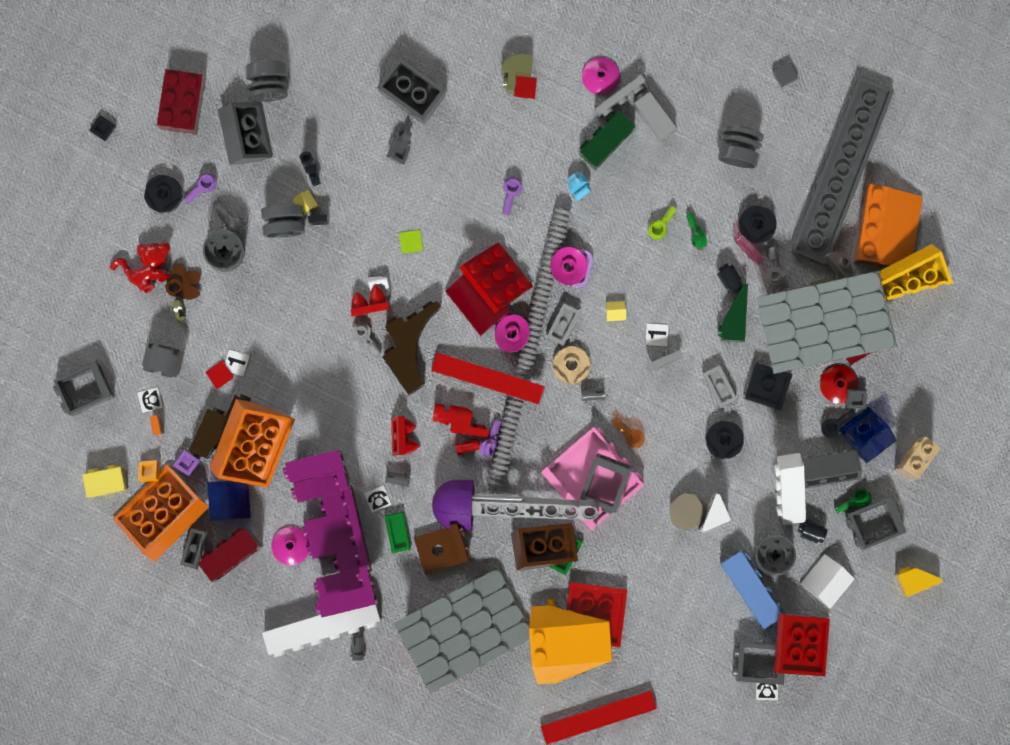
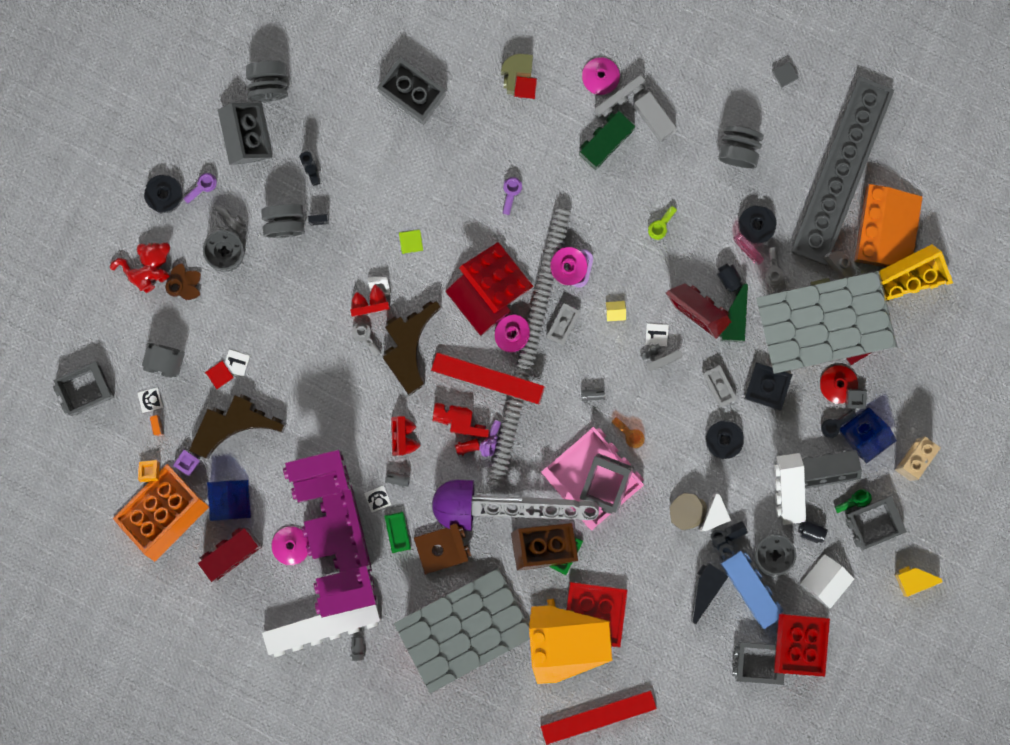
(102, 128): black tile -> none
(105, 481): light yellow brick -> none
(179, 310): olive tile -> none
(181, 101): dark red brick -> none
(194, 548): dark grey slope -> none
(251, 444): orange slope -> none
(306, 200): light yellow slope -> none
(399, 149): dark grey plate -> none
(571, 376): tan tile -> none
(578, 185): medium azure piece -> none
(653, 350): none -> dark grey piece
(699, 238): green plate -> none
(699, 309): none -> dark red slope
(707, 586): none -> black slope
(721, 538): none -> black bar
(766, 691): sticker -> none

